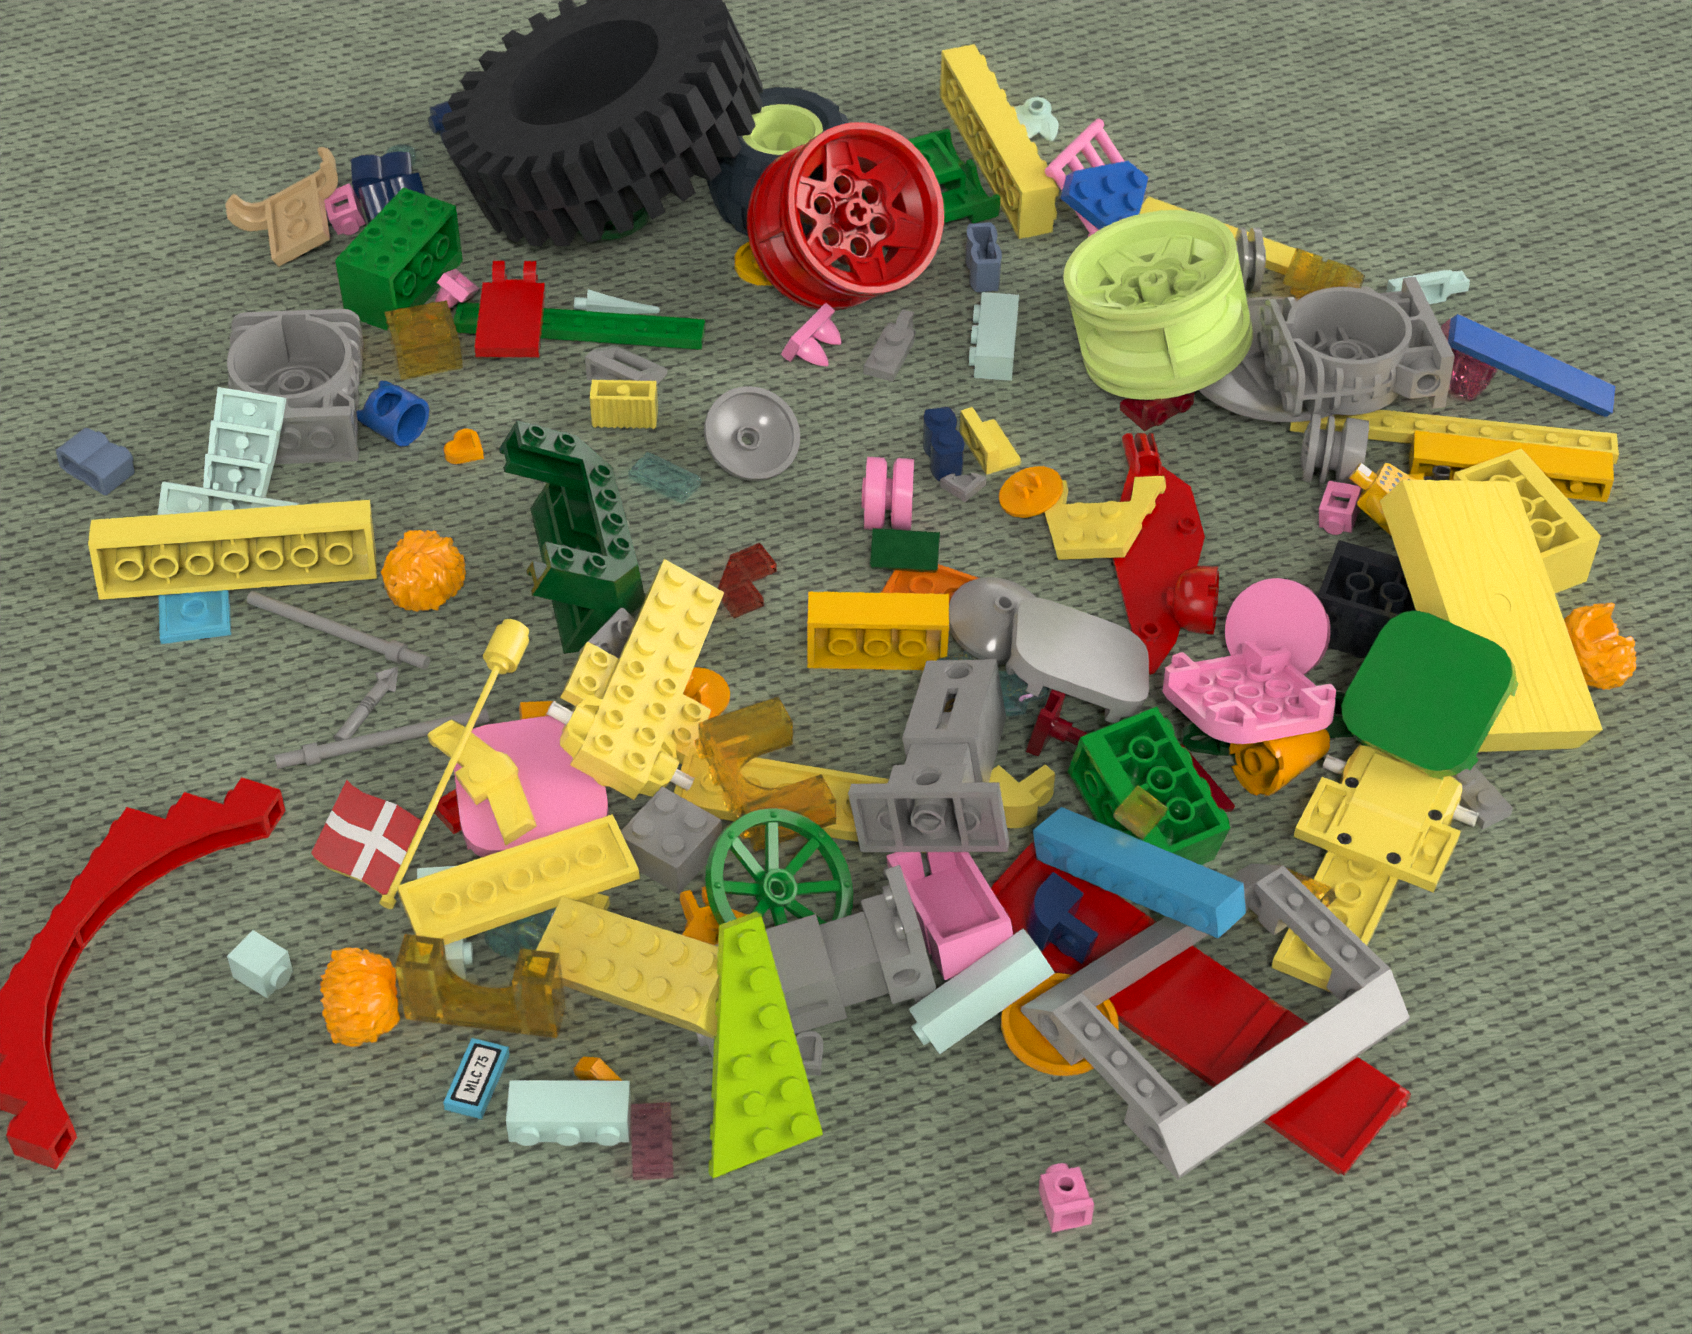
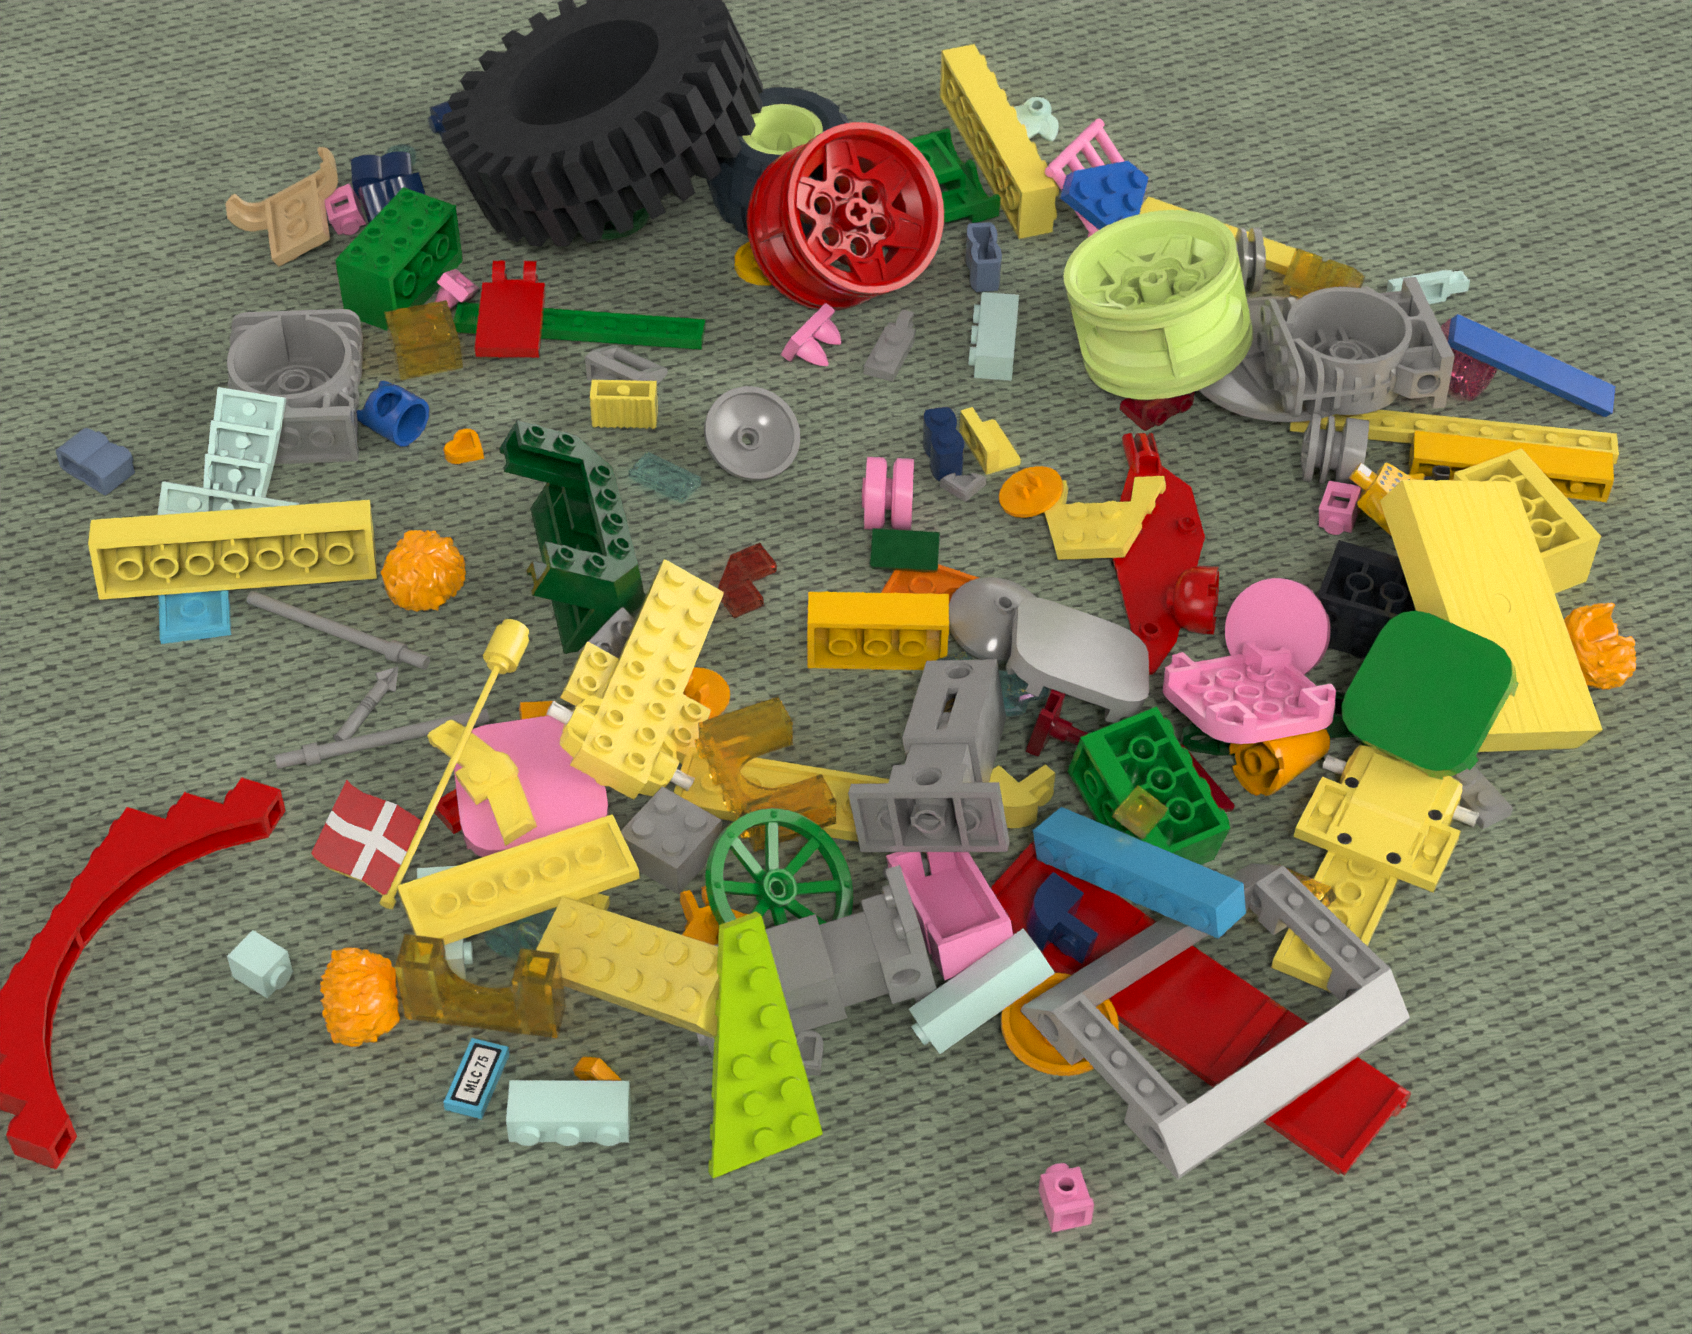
(603, 303): light aqua piece -> none
(652, 1141): clear pink tile -> none

